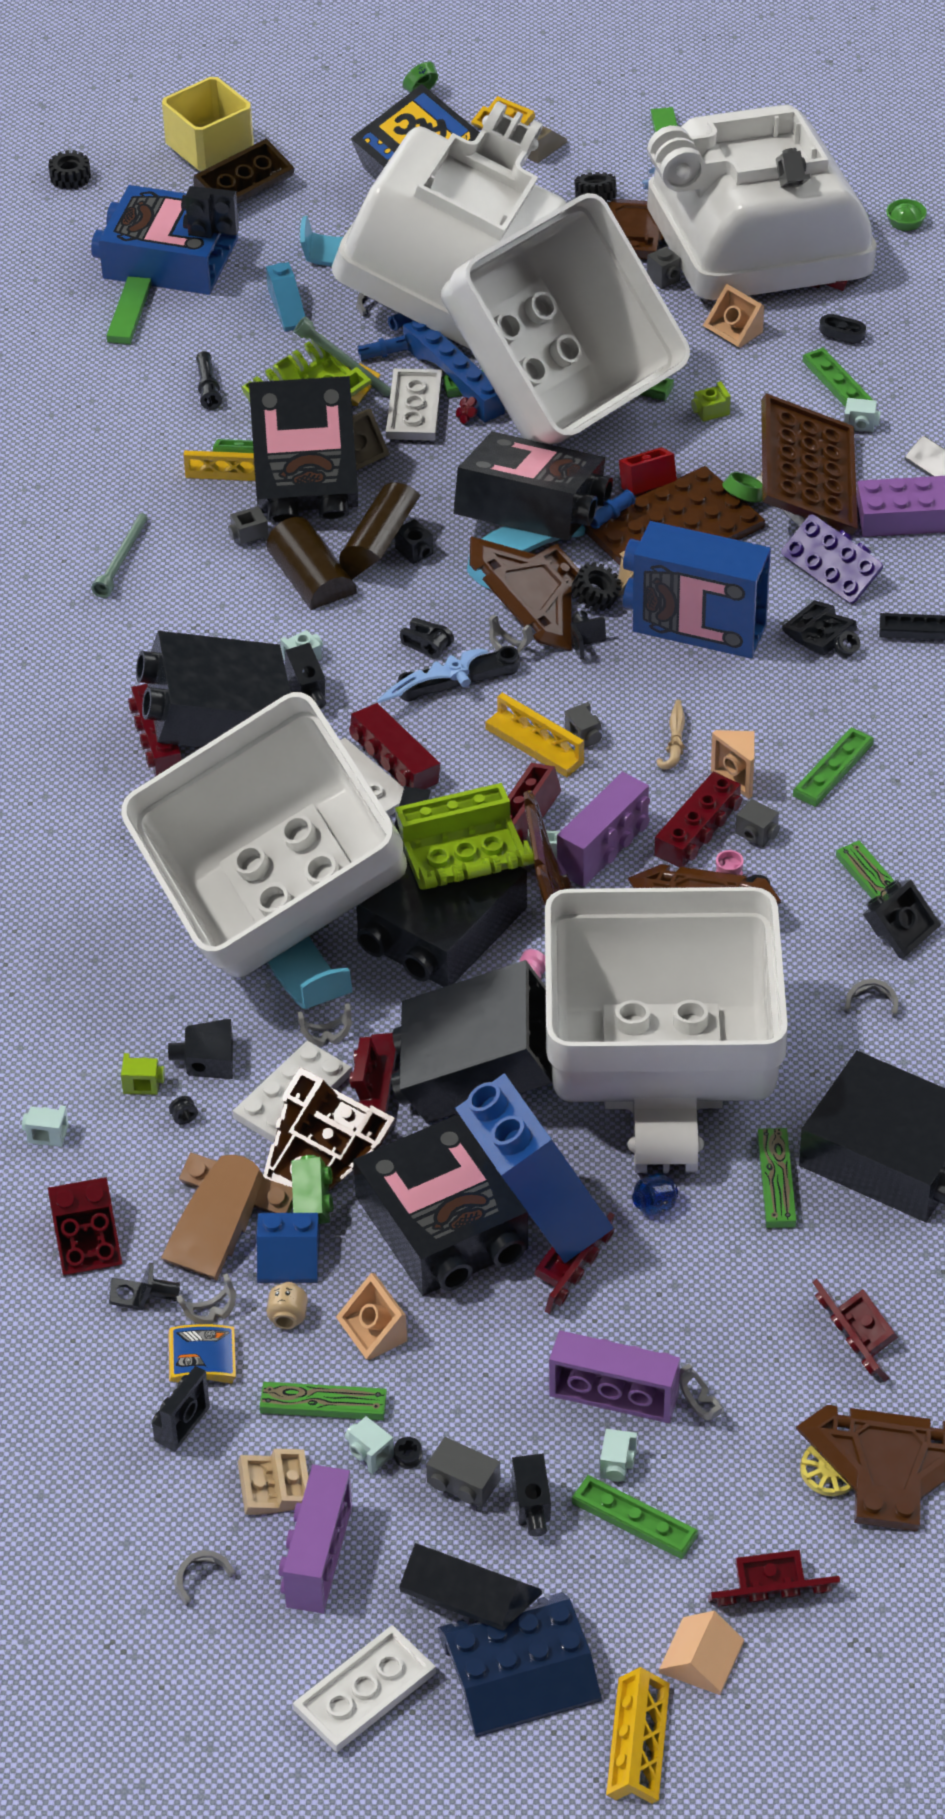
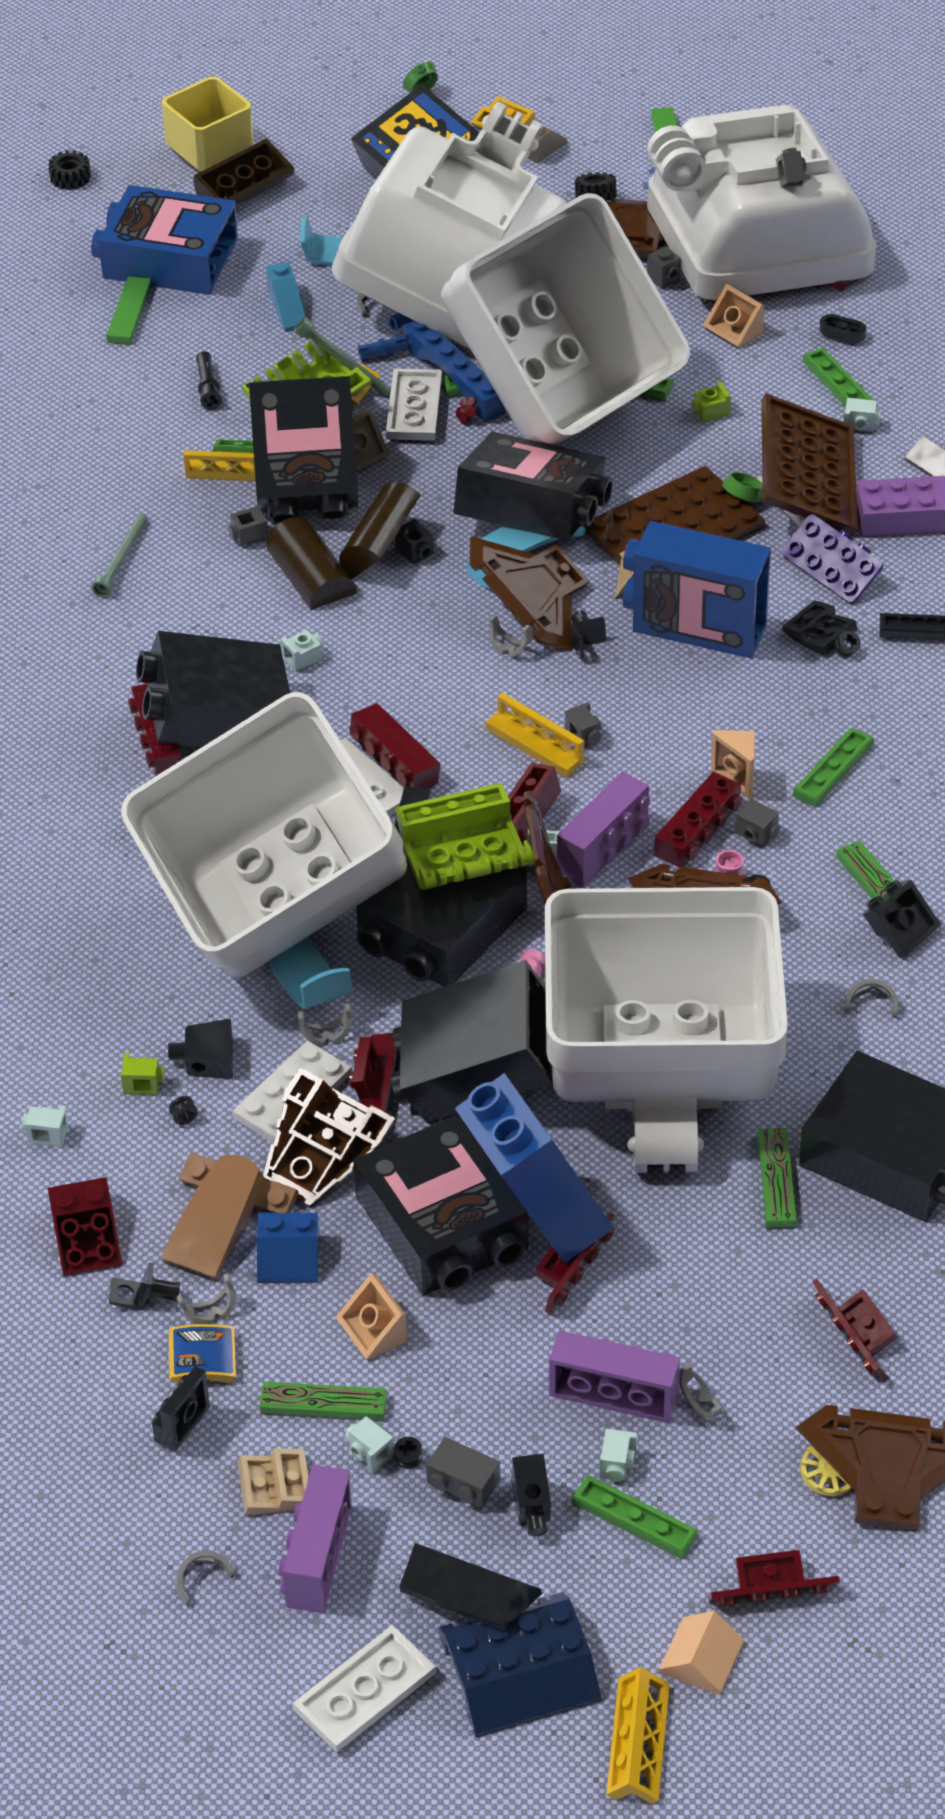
(210, 212): black plate -> none
(287, 1305): tan head -> none
(311, 1187): bright green brick -> none
(312, 679): black torso -> none
(425, 637): black piece -> none
(452, 669): light blue piece -> none
(502, 662): black piece -> none
(602, 578): black tyre -> none
(612, 508): blue pin -> none
(647, 470): red brick -> none
(655, 1194): clear blue head -> none
(675, 746): tan piece -> none
(906, 214): bright green hat -> none

